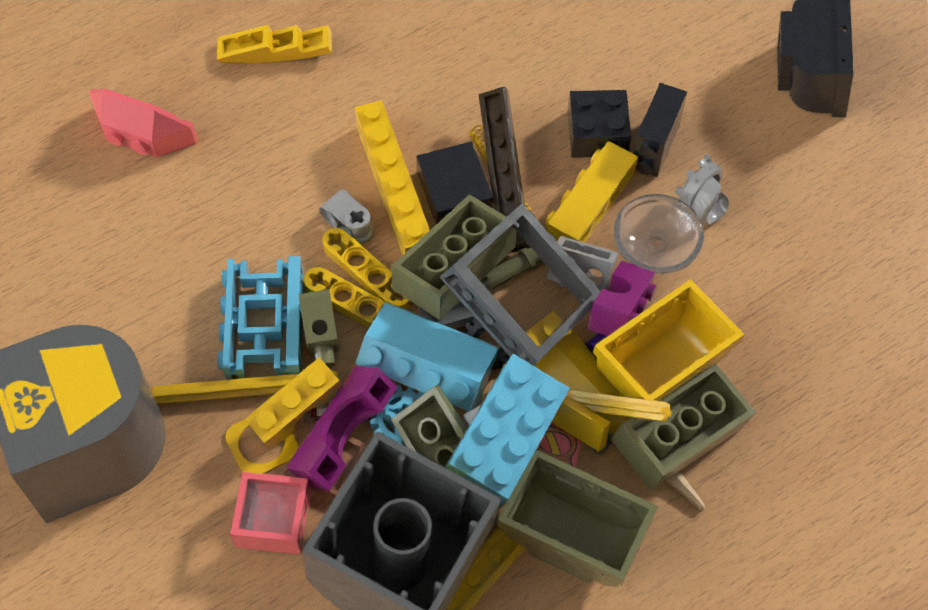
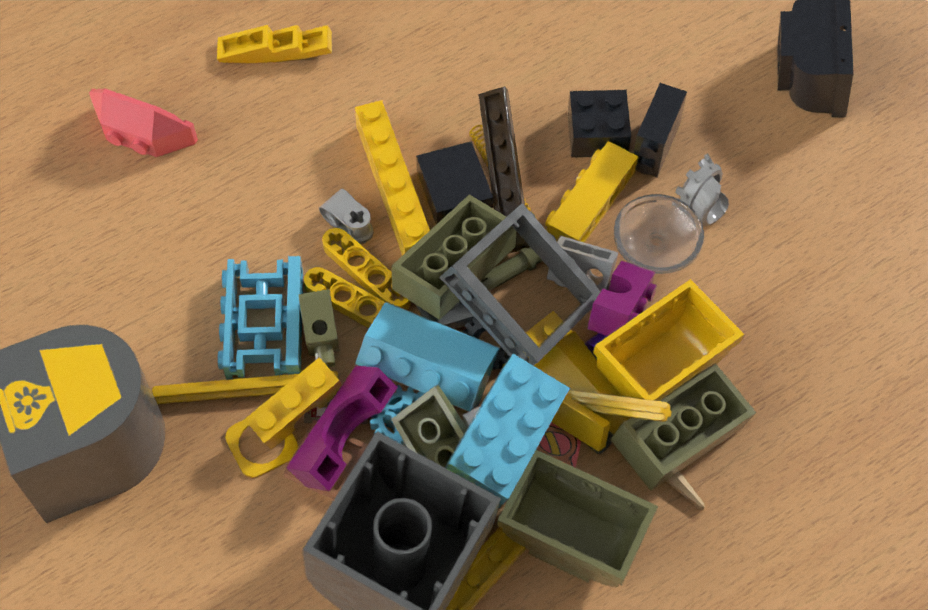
(271, 513): piece -> none

